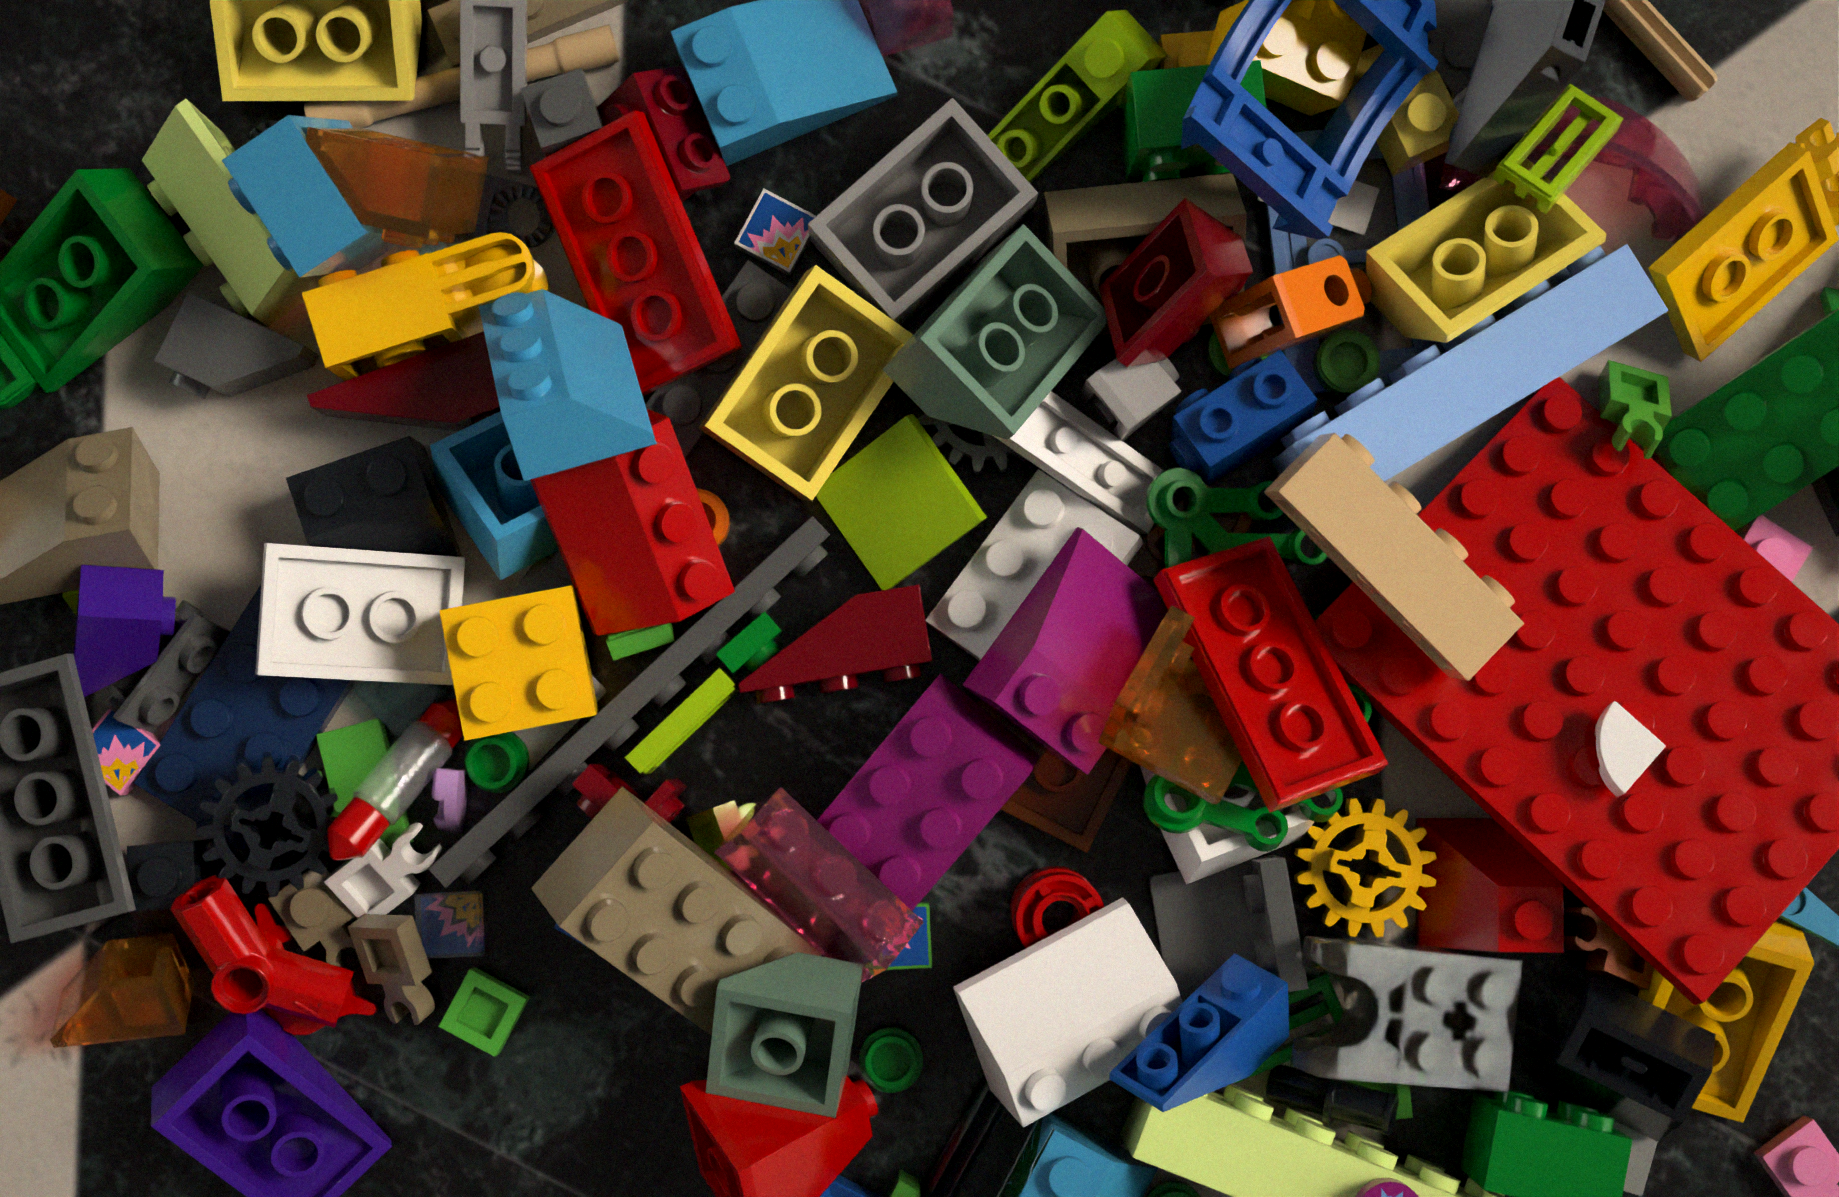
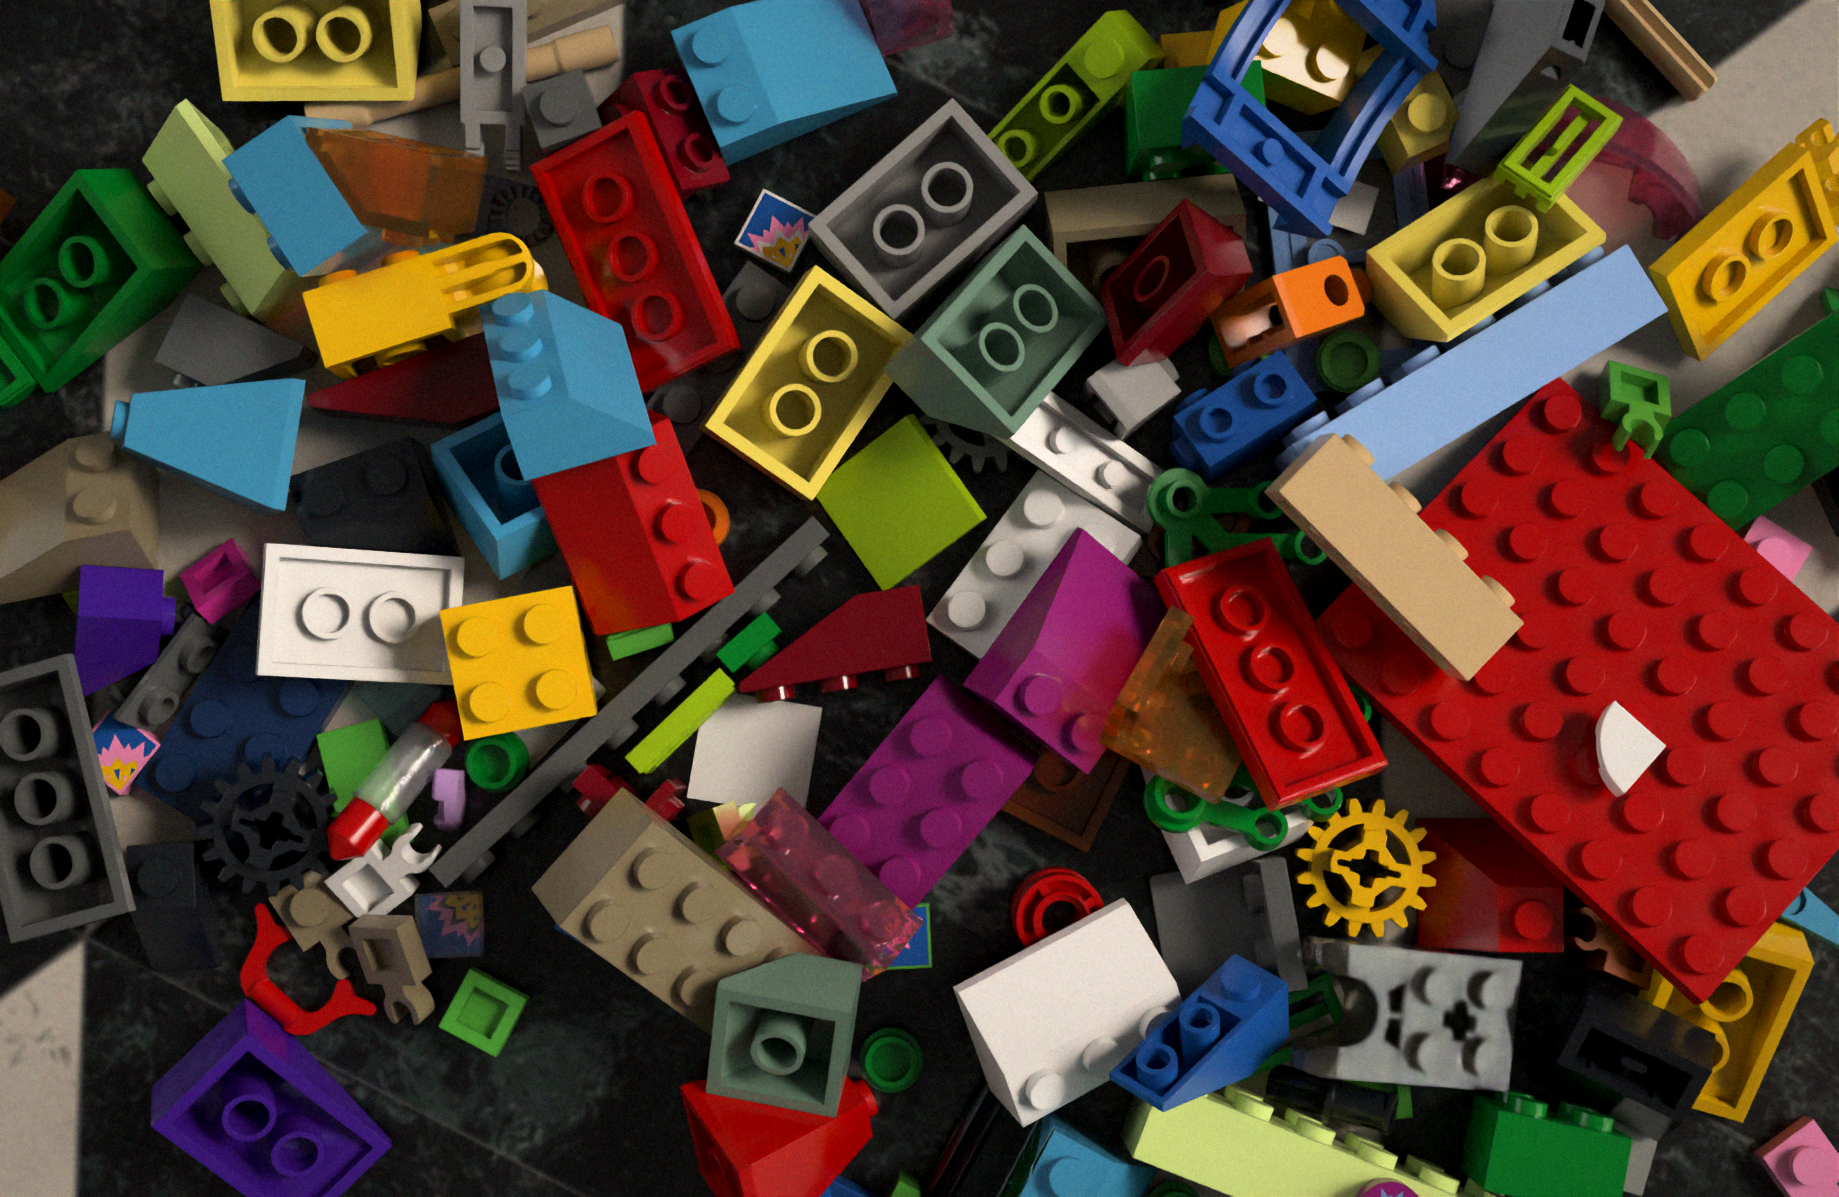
(126, 994): clear orange slope -> none
(219, 437): none -> dark azure slope
(221, 581): none -> dark pink plate
(233, 942): red piece -> none
(754, 750): none -> white sticker

